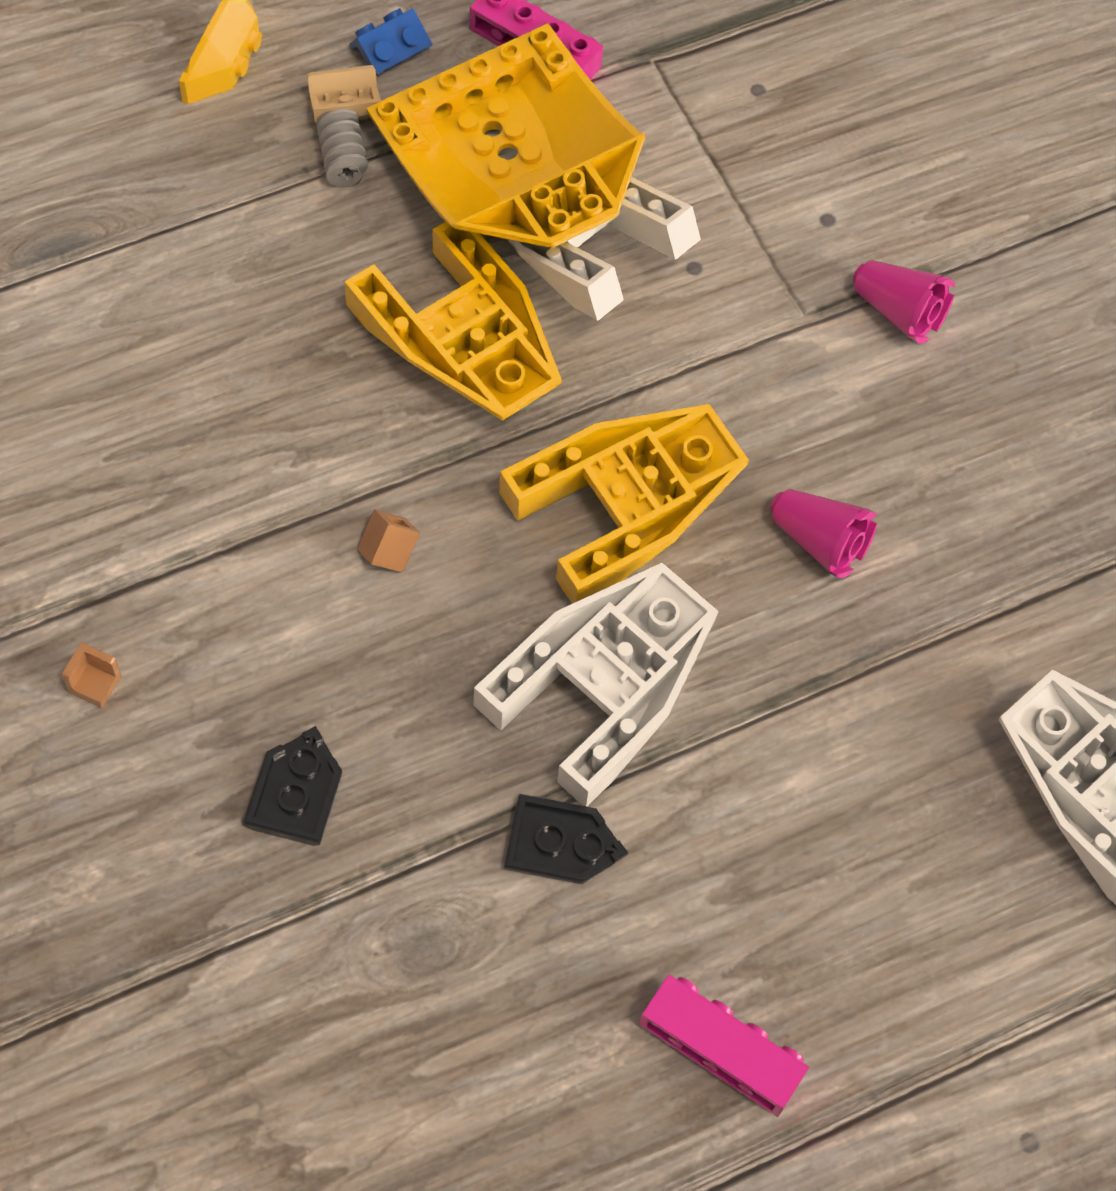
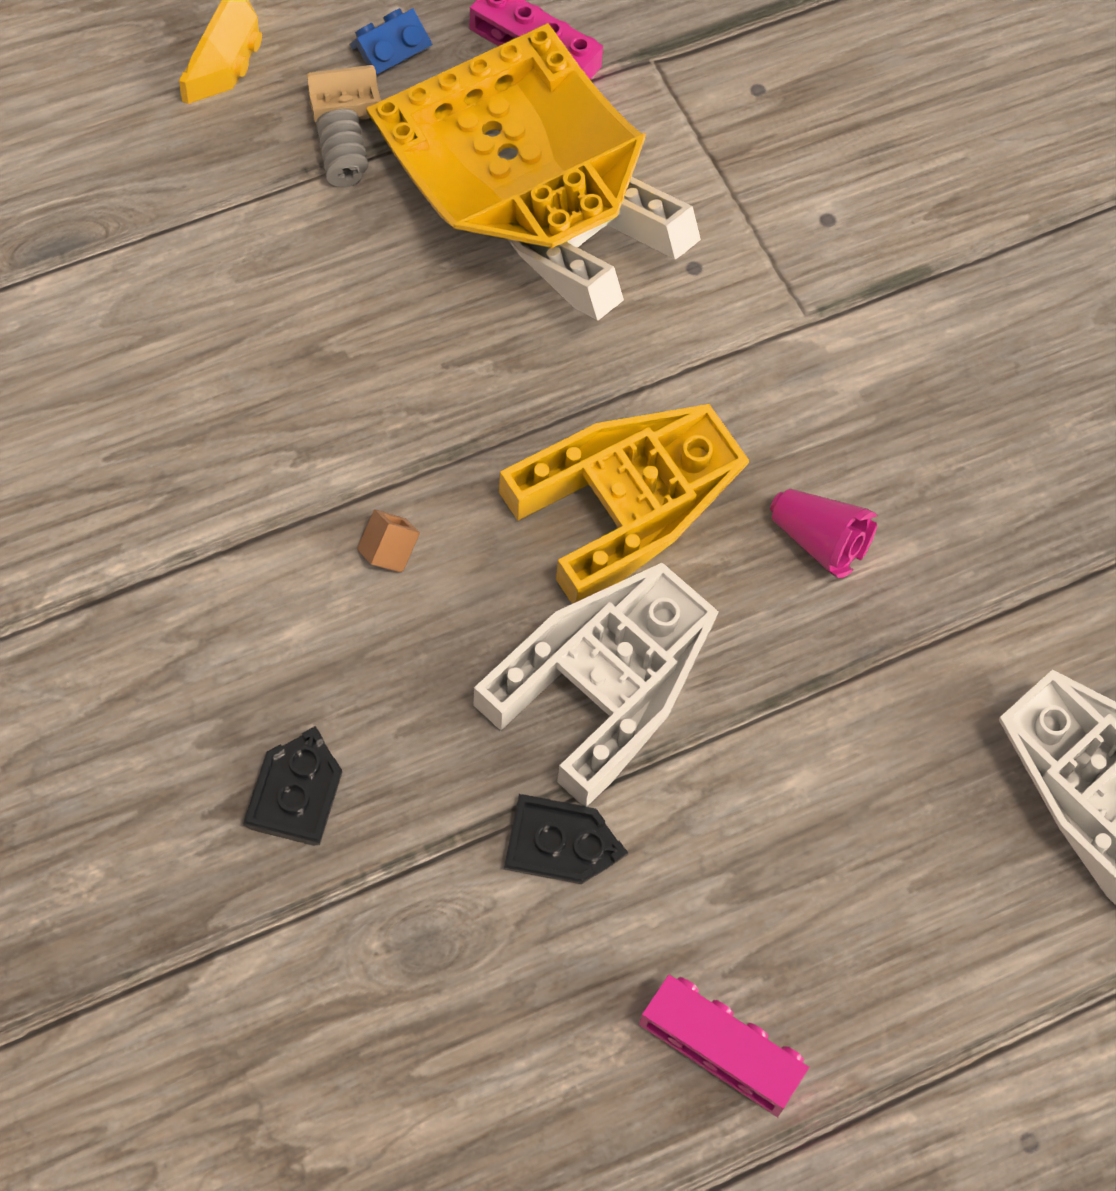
(91, 675): medium nougat panel -> none
(472, 340): yellow wedge -> none
(905, 296): dark pink cone -> none

